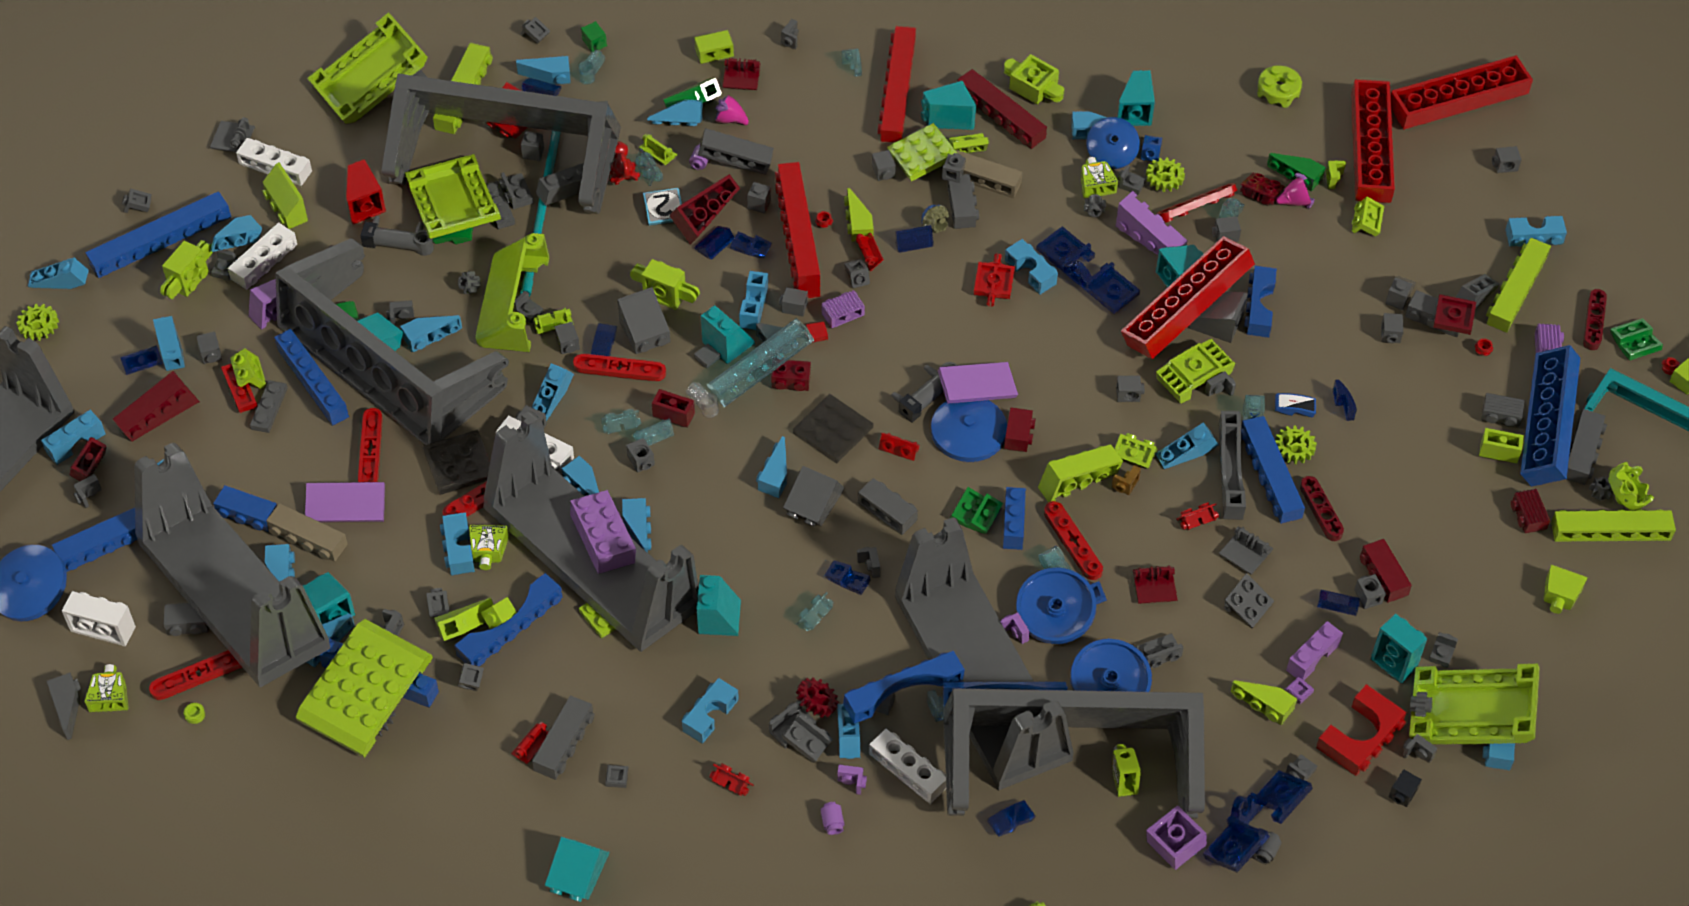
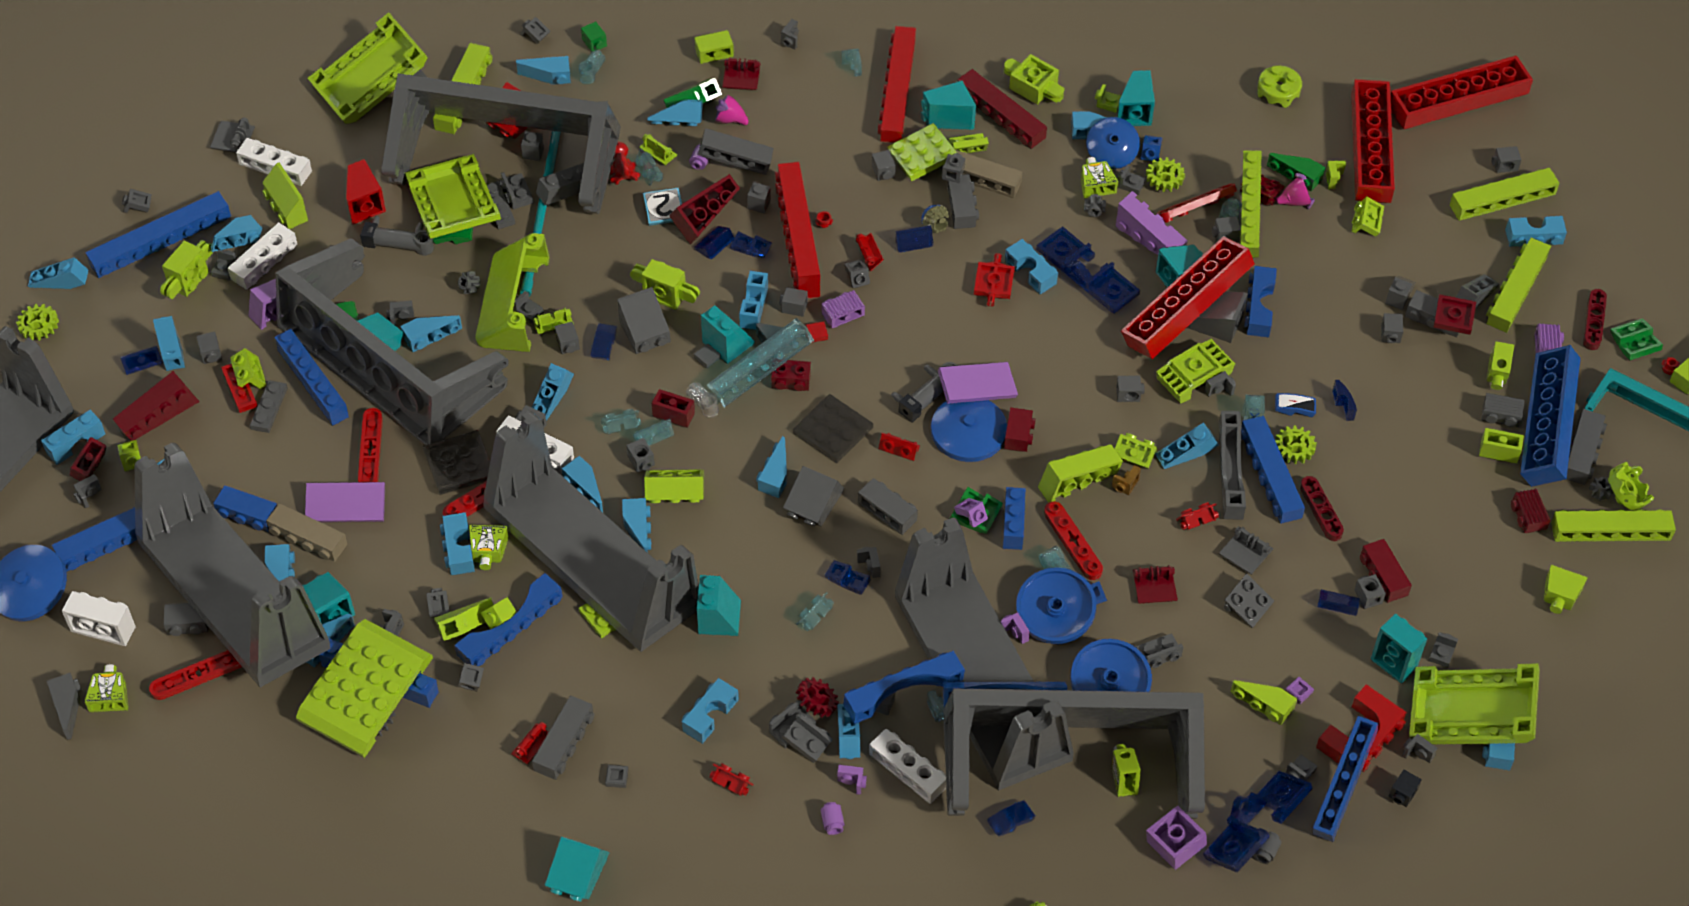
(129, 454): none -> lime bracket
(194, 713): lime tile -> none
(541, 87): clear blue slope -> none
(602, 531): medium lavender brick -> none
(630, 367): red piece -> none
(674, 485): none -> lime slope
(858, 216): lime slope -> none
(973, 510): none -> medium lavender bracket
(1107, 100): none -> lime bracket
(1251, 201): none -> lime brick
(1322, 643): medium lavender arch -> none
(1345, 779): none -> blue brick
(1421, 704): dark grey gear -> none
(1486, 344): red plate -> none
(1500, 364): none -> lime torso
(1504, 194): none -> lime brick

